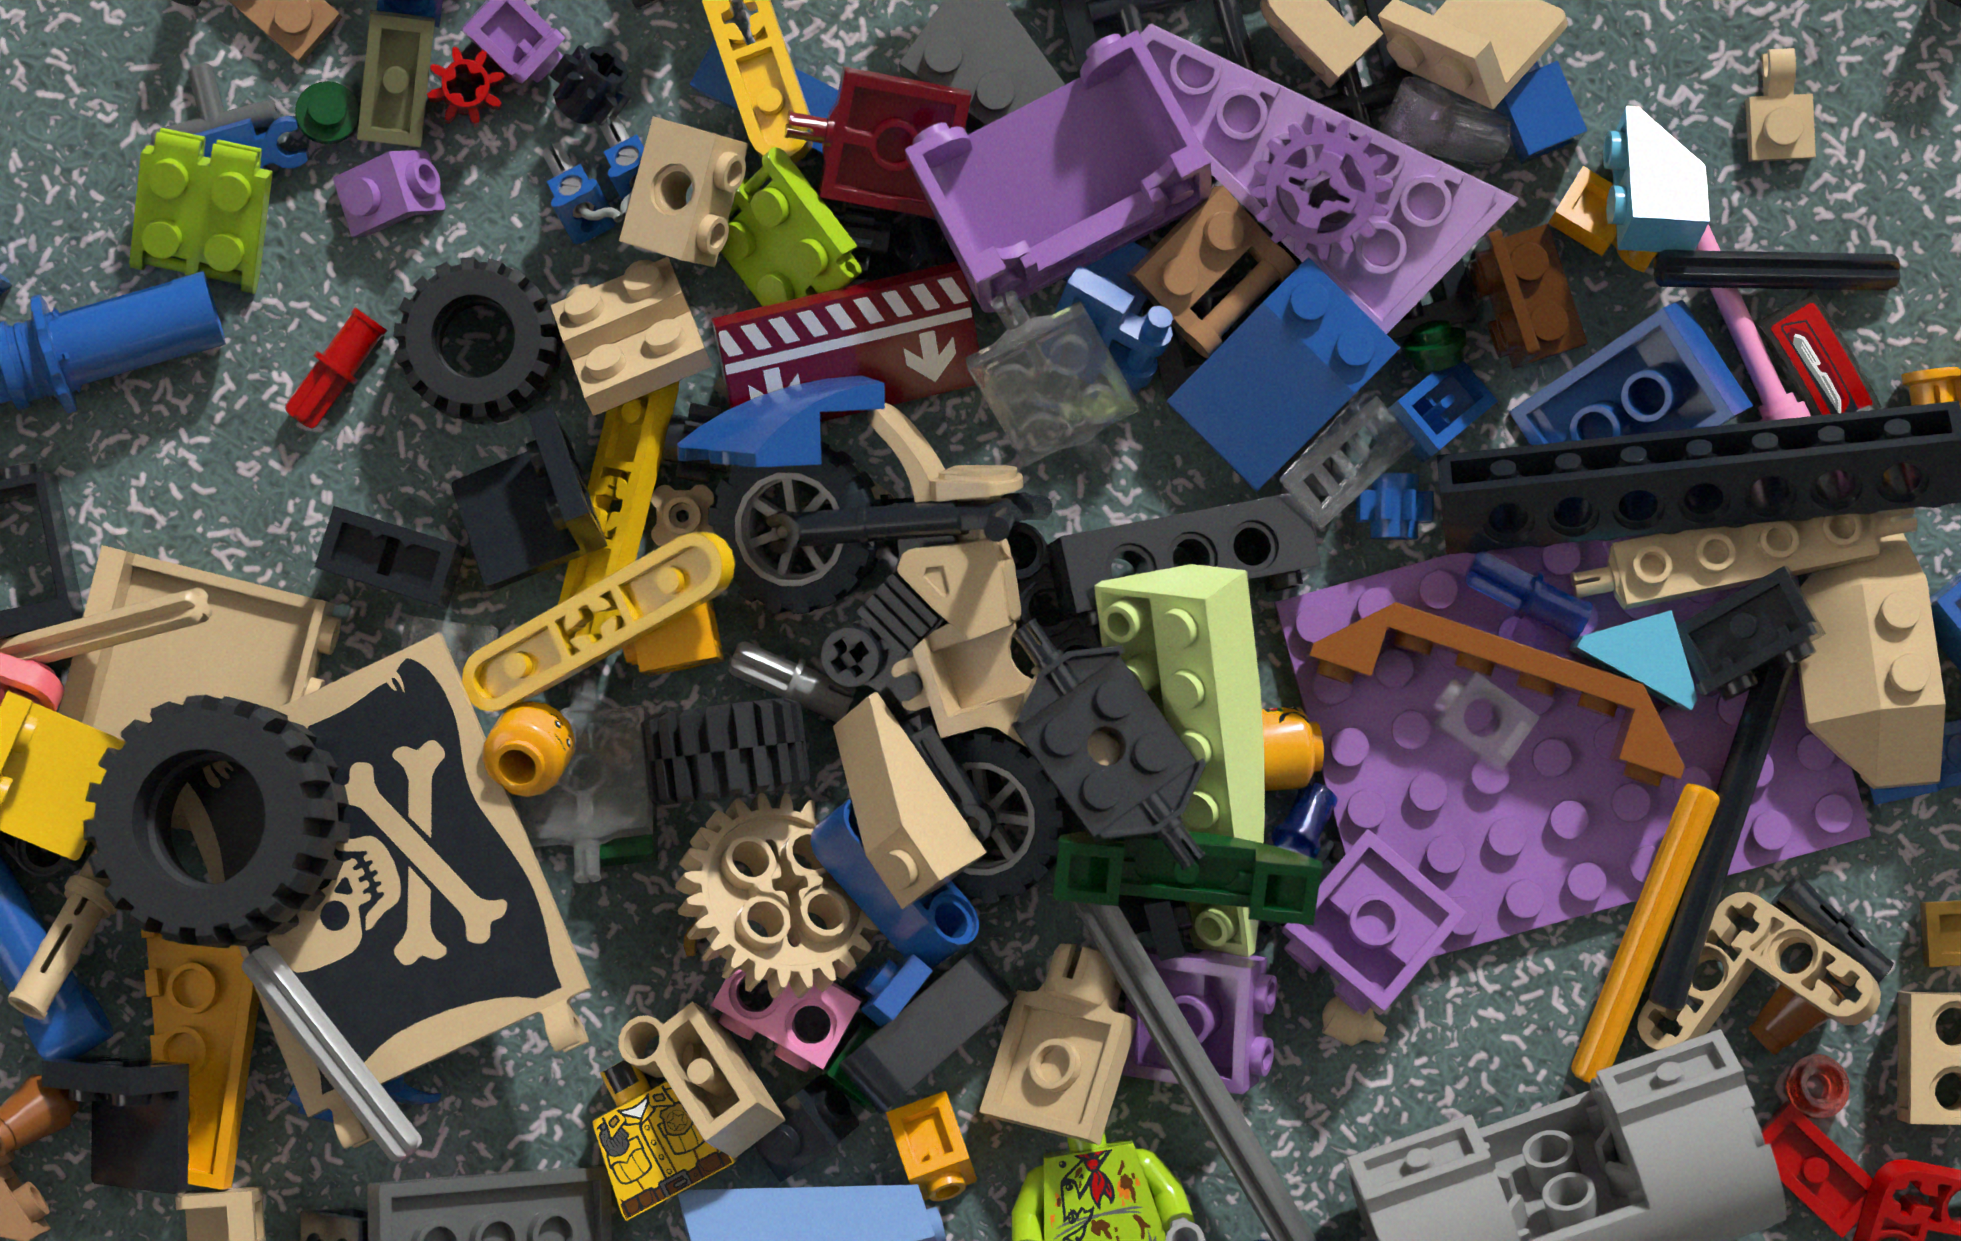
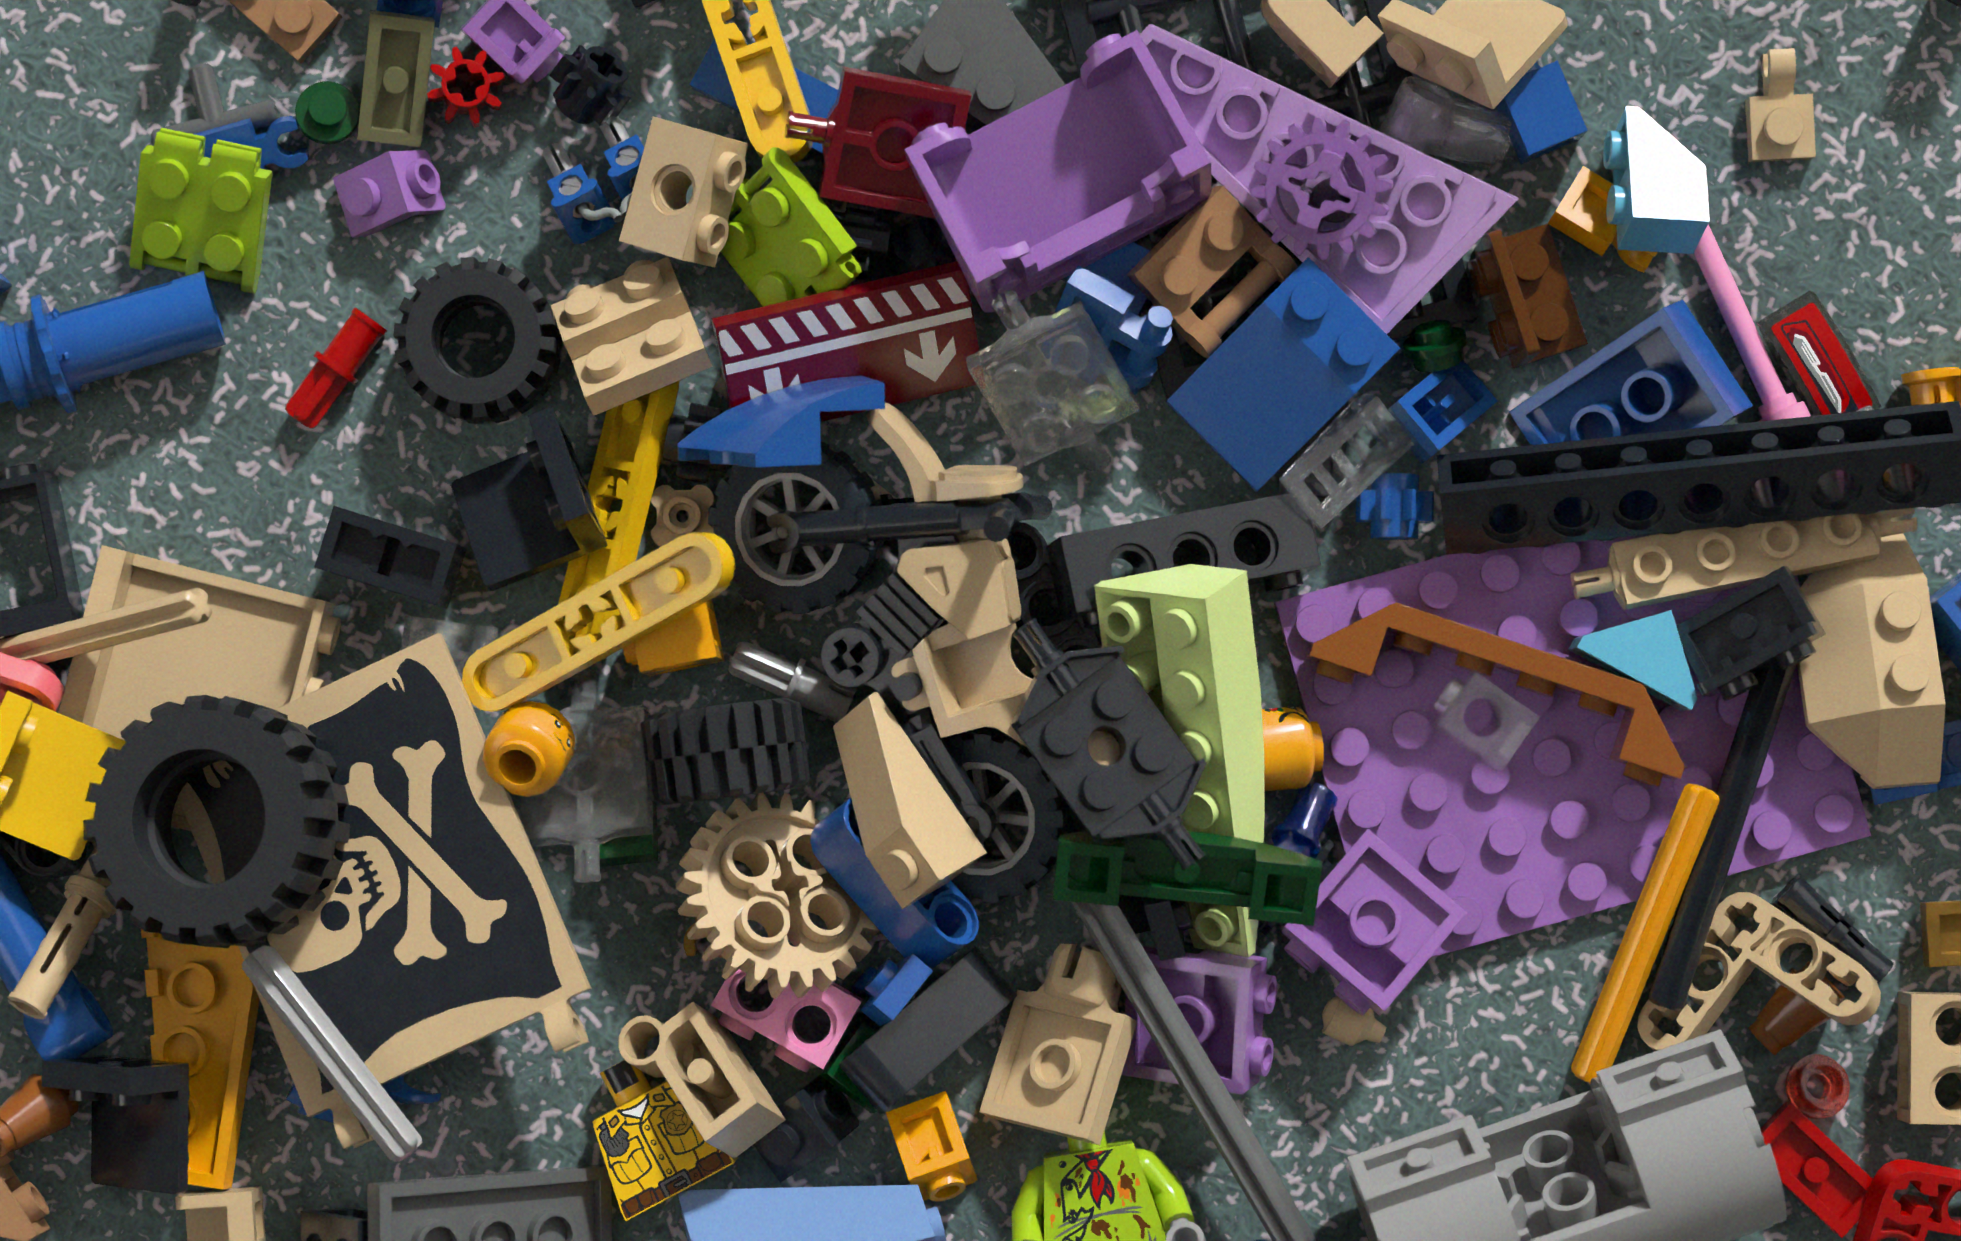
(1528, 594): clear blue axle -> none
(1776, 270): black axle -> none

